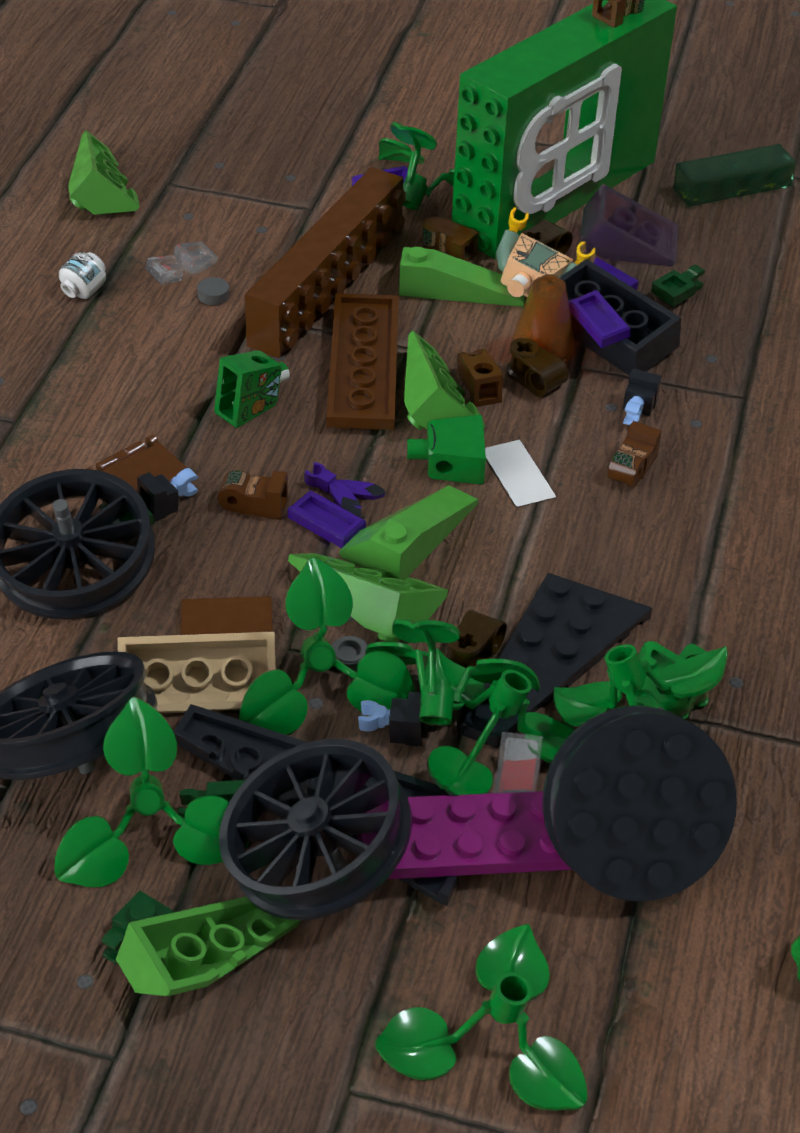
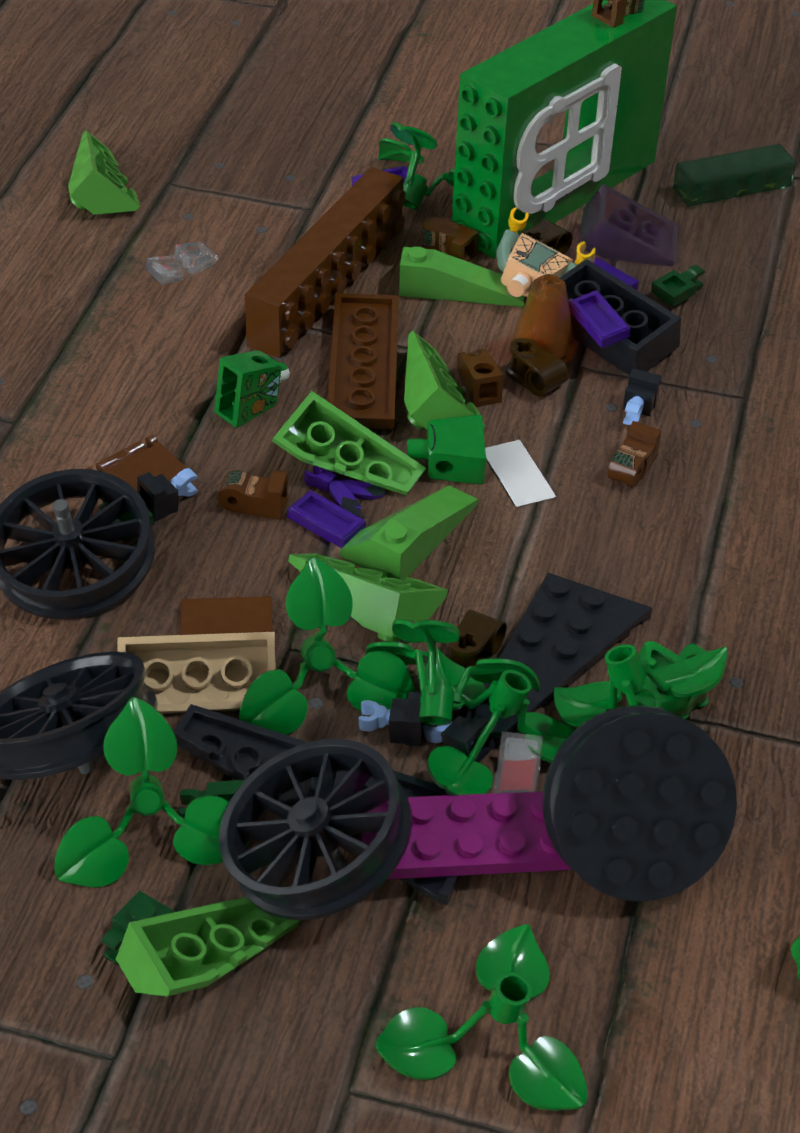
(82, 275): white head -> none
(213, 291): dark grey tile -> none
(334, 441): none -> bright green wedge
(349, 651): dark grey tile -> none
(461, 735): none -> black piece

